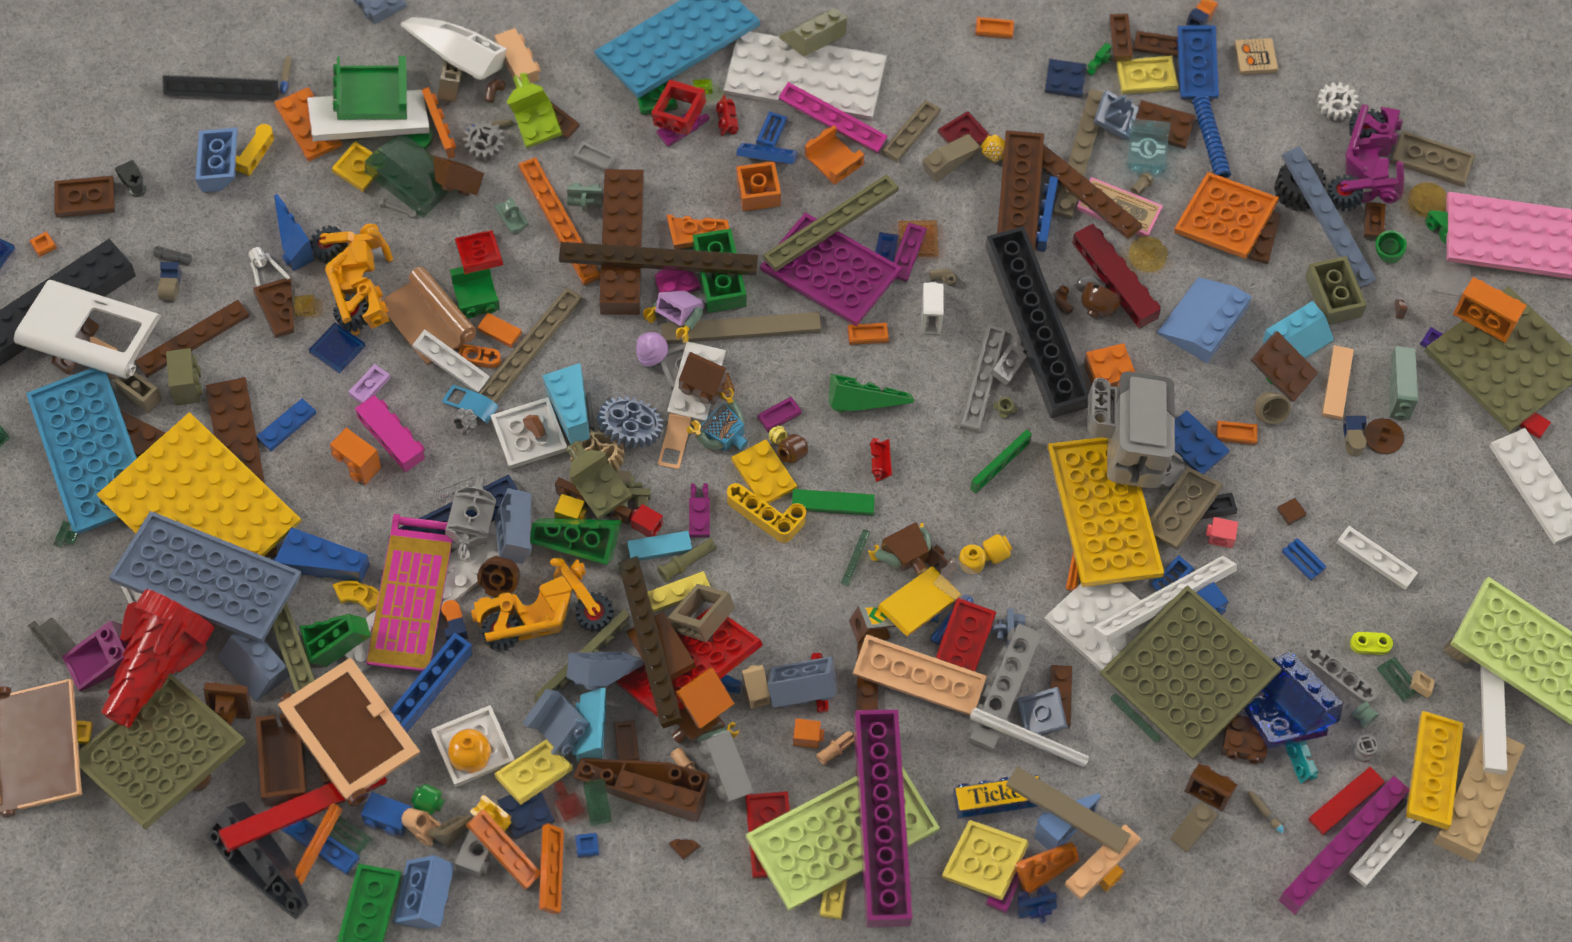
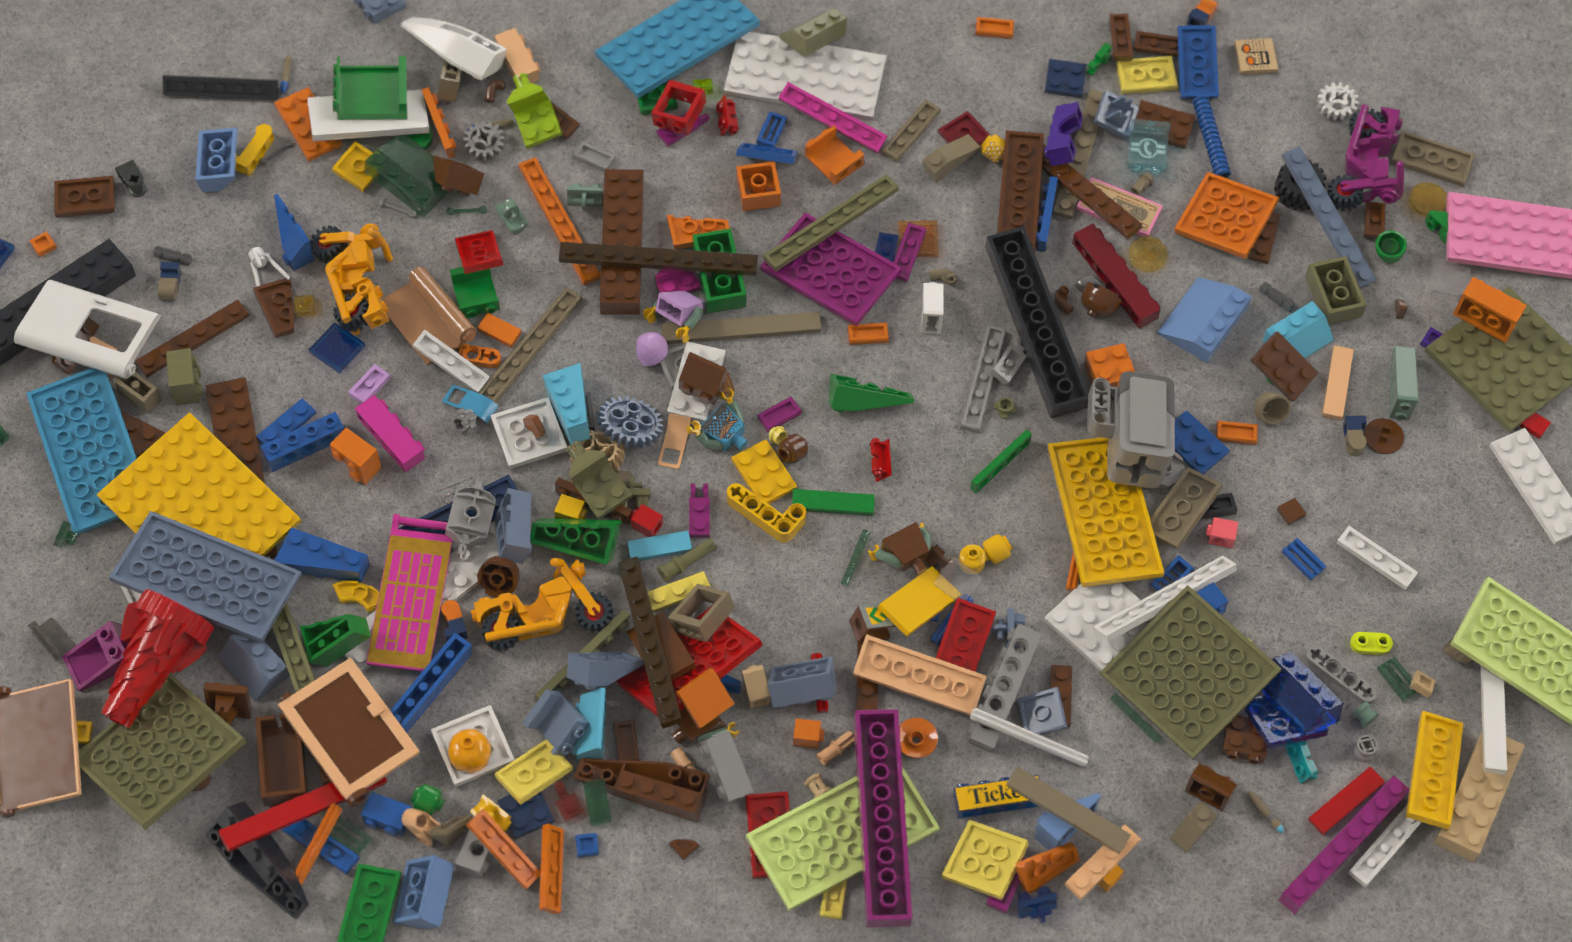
(288, 143): none -> dark grey hinge
(302, 442): none -> blue brick
(482, 209): none -> clear green hinge
(811, 783): none -> tan bush
(919, 729): none -> orange dish
(1060, 146): none -> dark purple arch
(1276, 296): none -> dark grey axle

